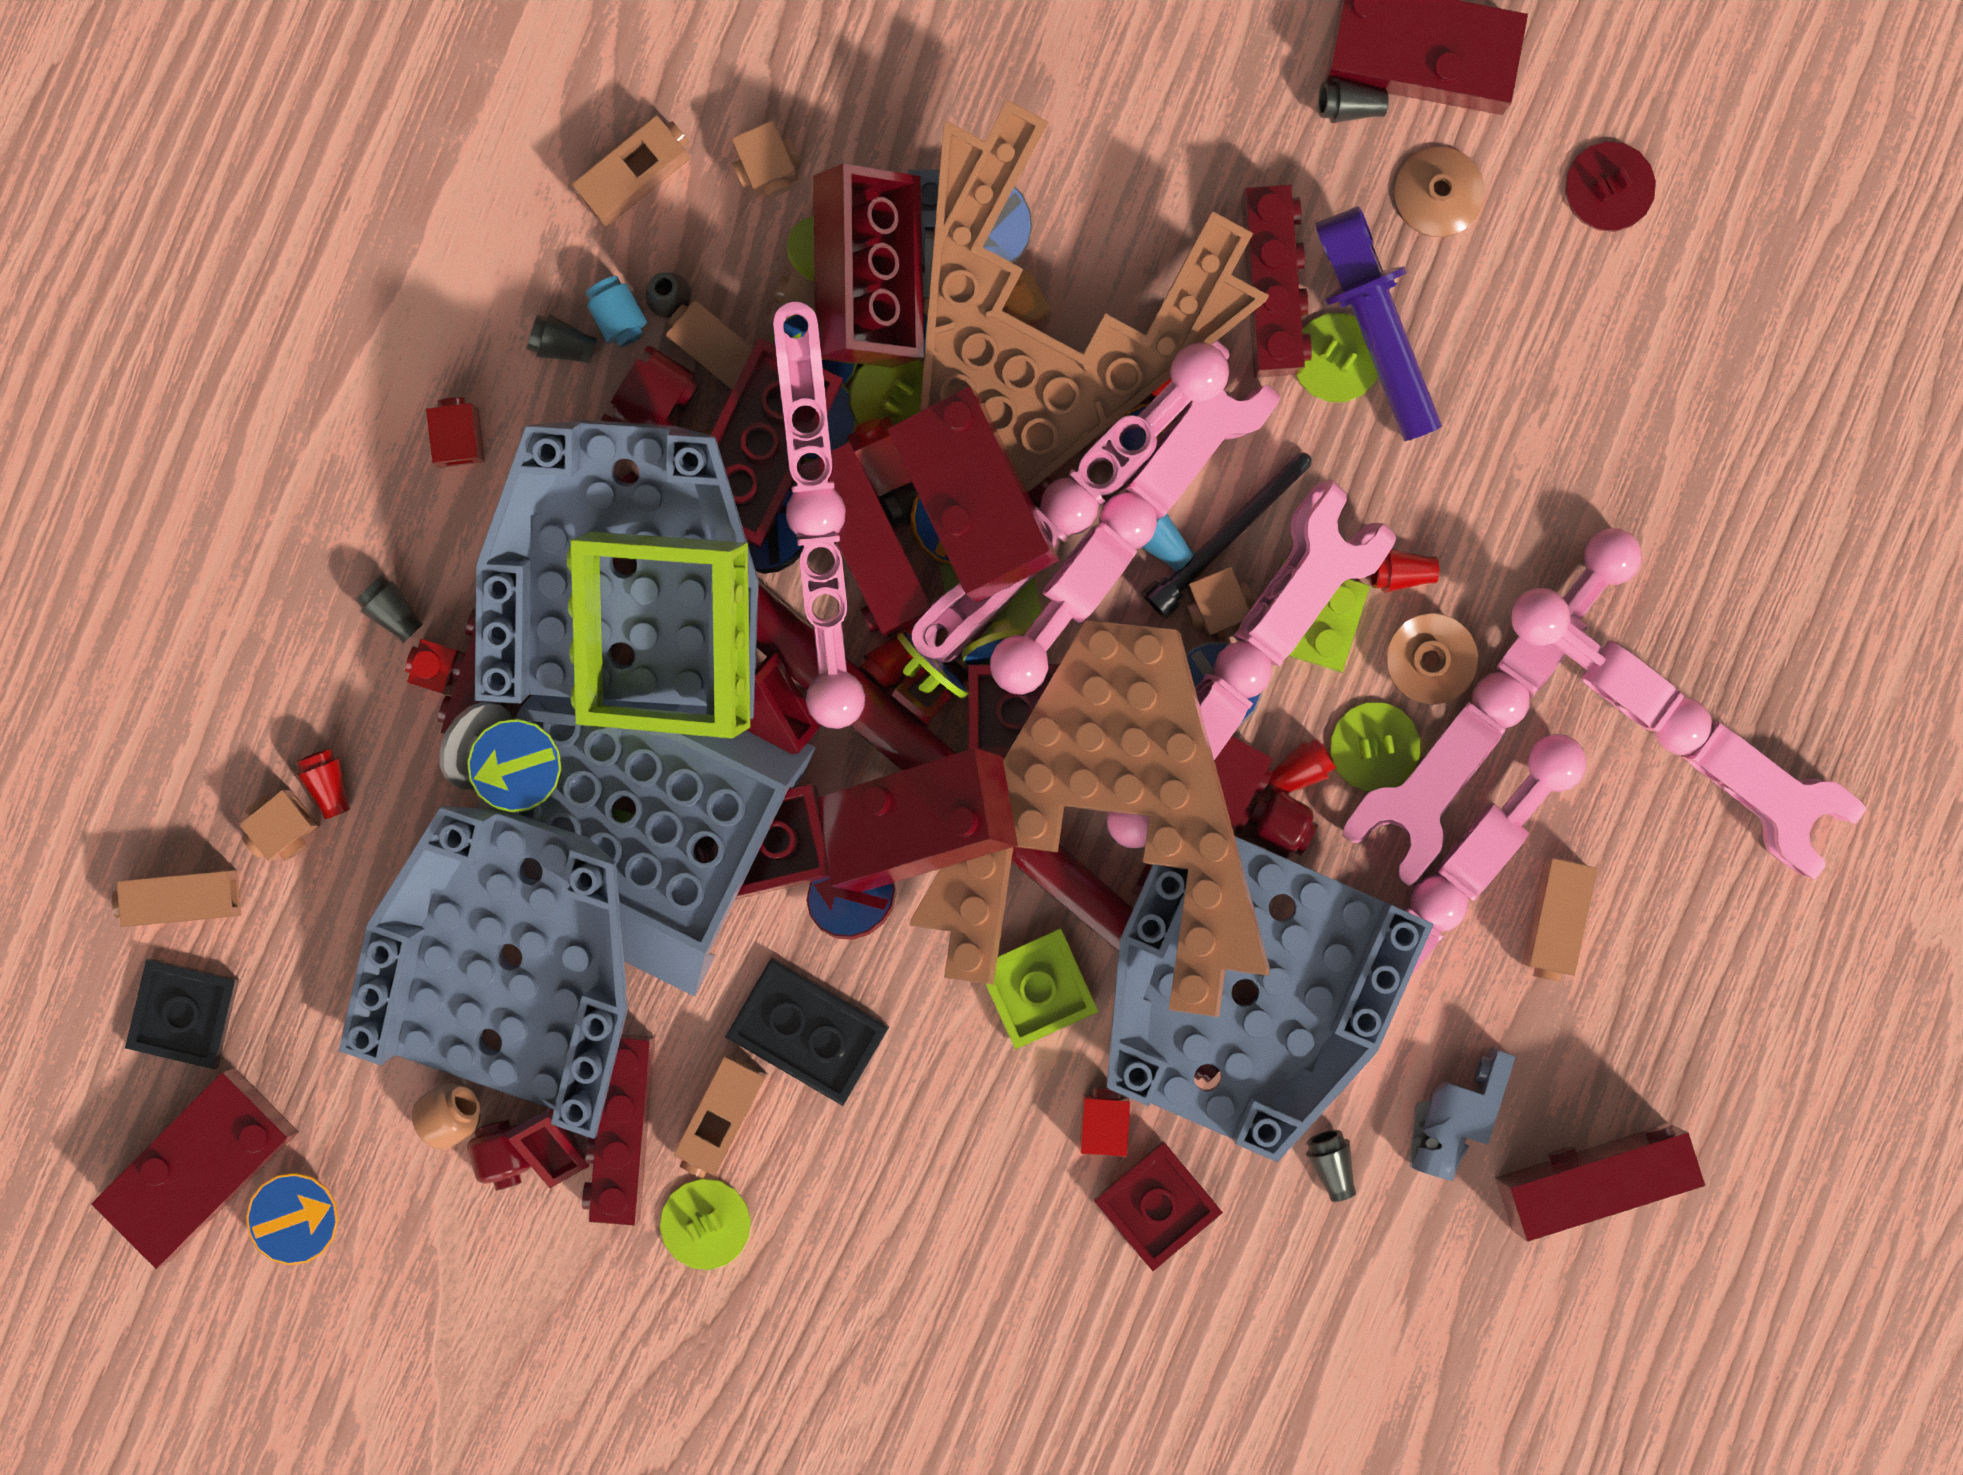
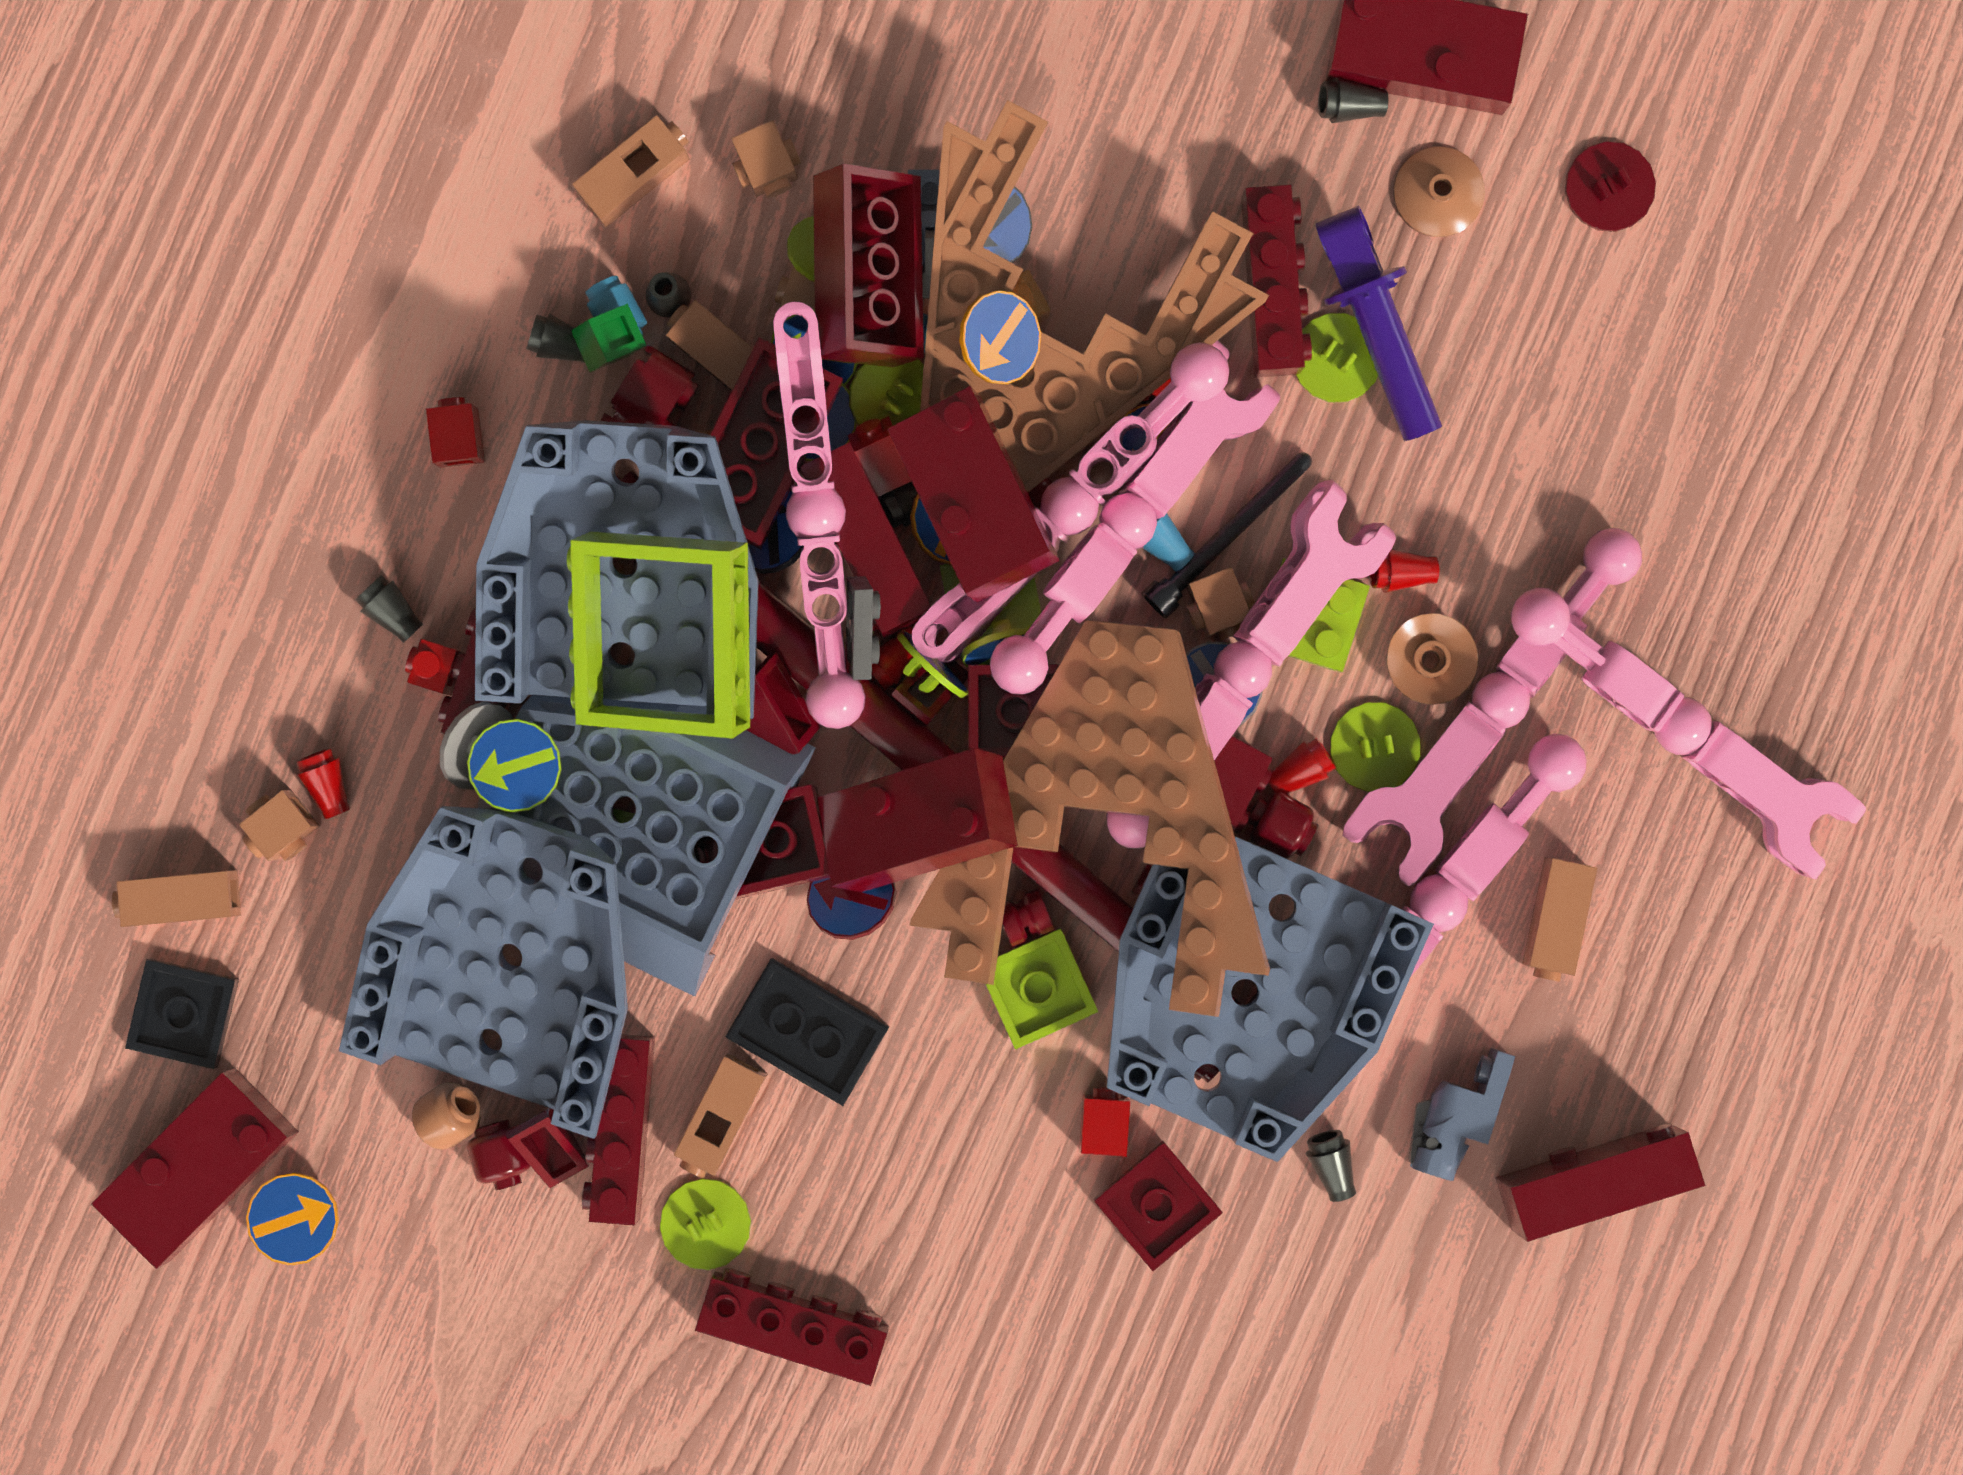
(608, 337): none -> green panel
(792, 1327): none -> dark red brick
(861, 646): none -> dark grey plate
(1000, 337): none -> piece
(1026, 918): none -> dark red wheel

